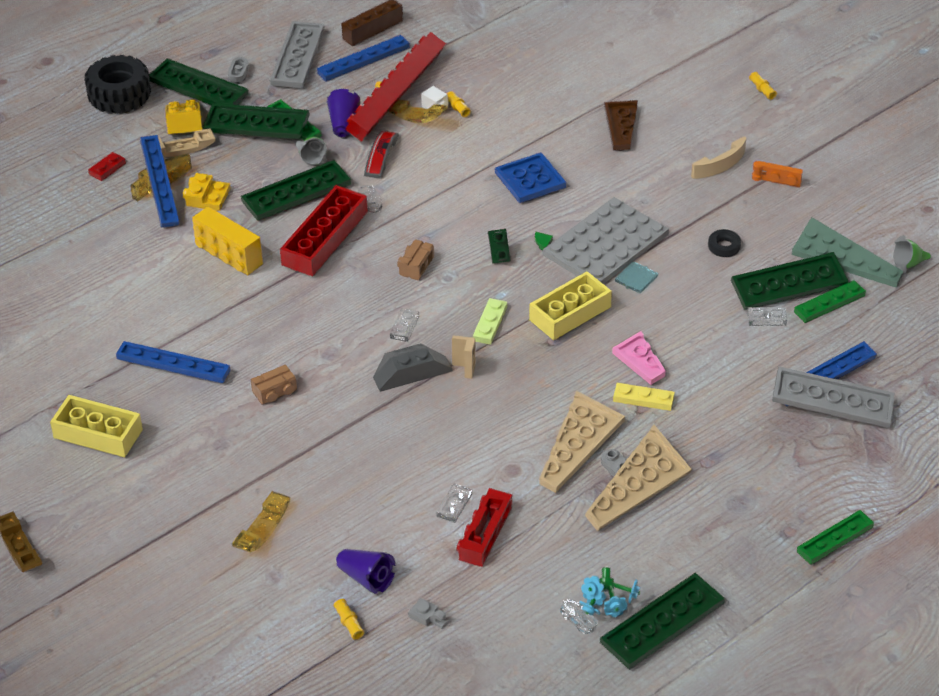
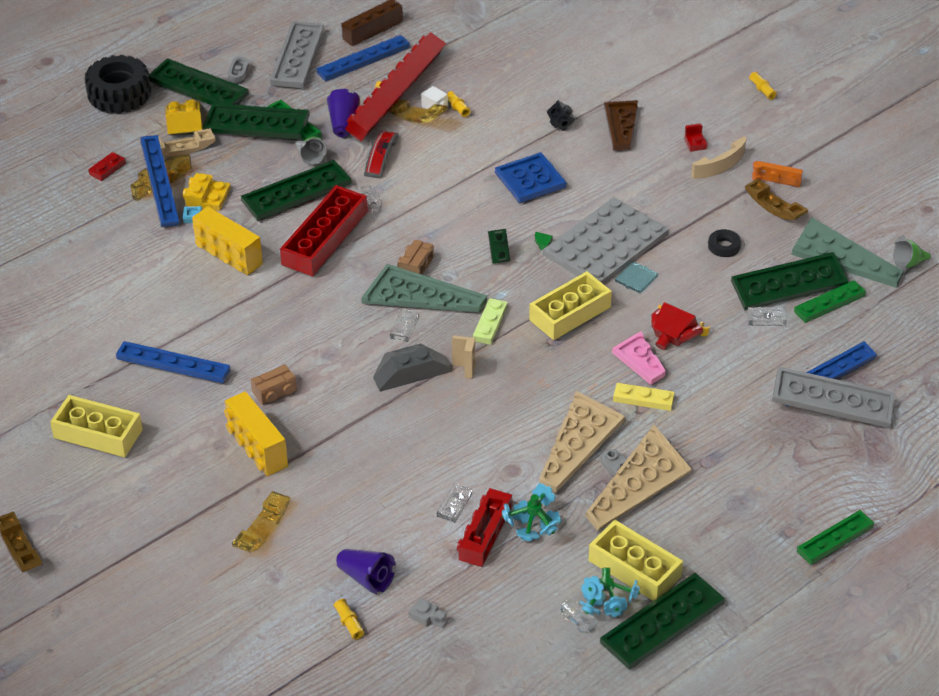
(189, 212): none -> medium azure tile
(256, 433): none -> yellow brick
(409, 289): none -> sand green wing
(527, 511): none -> medium azure plant
(560, 115): none -> black brick
(635, 558): none -> light yellow brick
(675, 326): none -> red torso
(694, 137): none -> red bracket
(773, 204): none -> pearl gold slope

